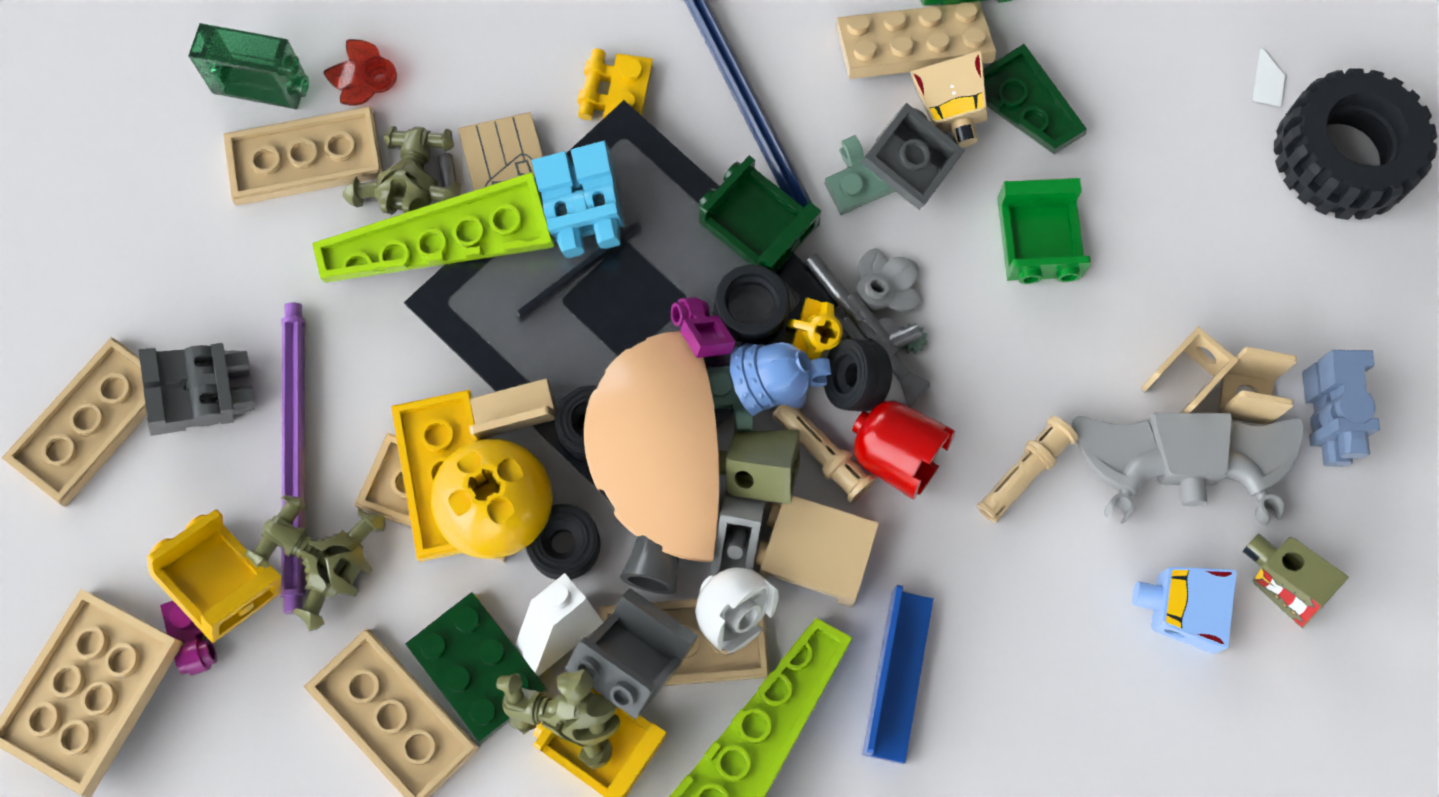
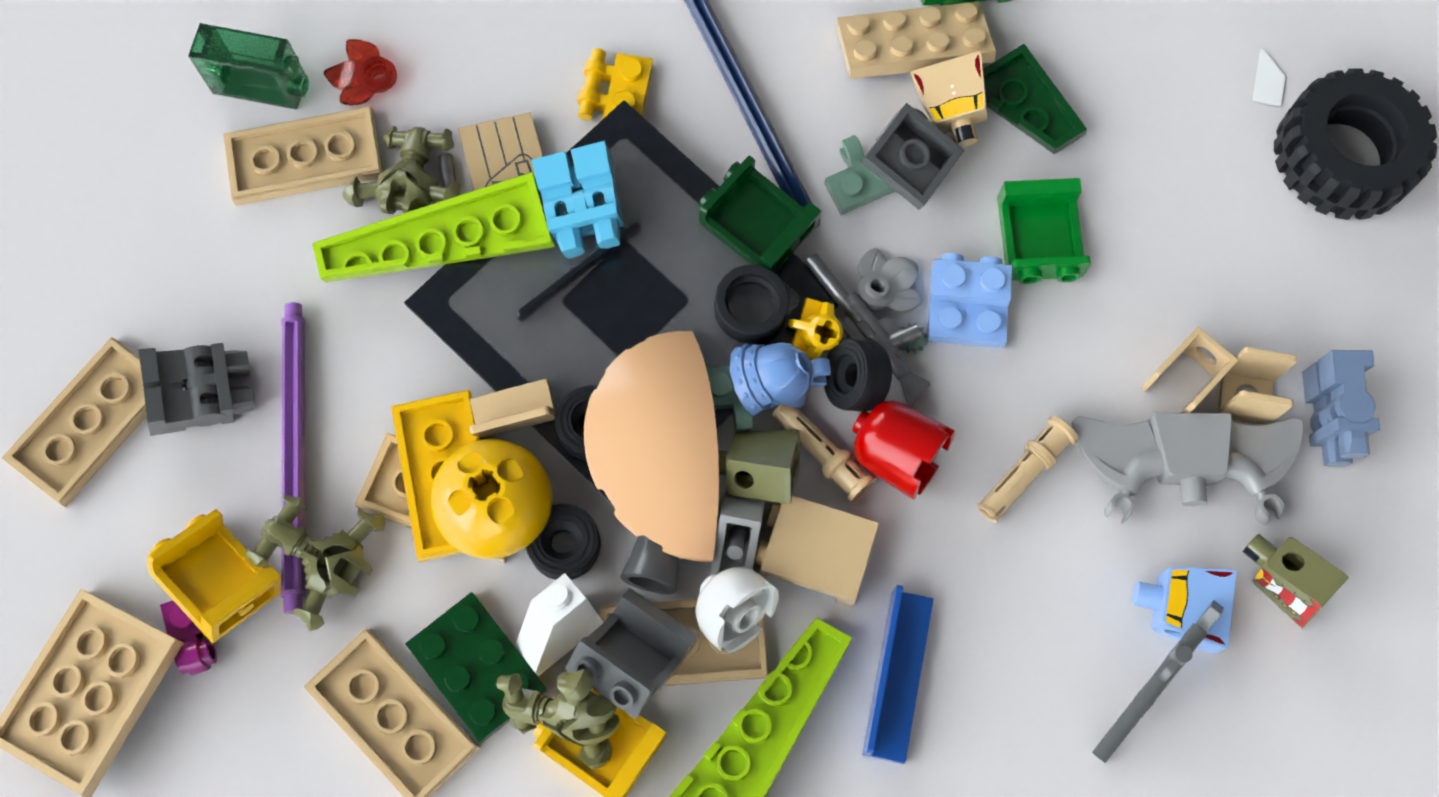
(702, 332): magenta plate -> none
(969, 301): none -> light blue plate
(1158, 682): none -> dark grey piece

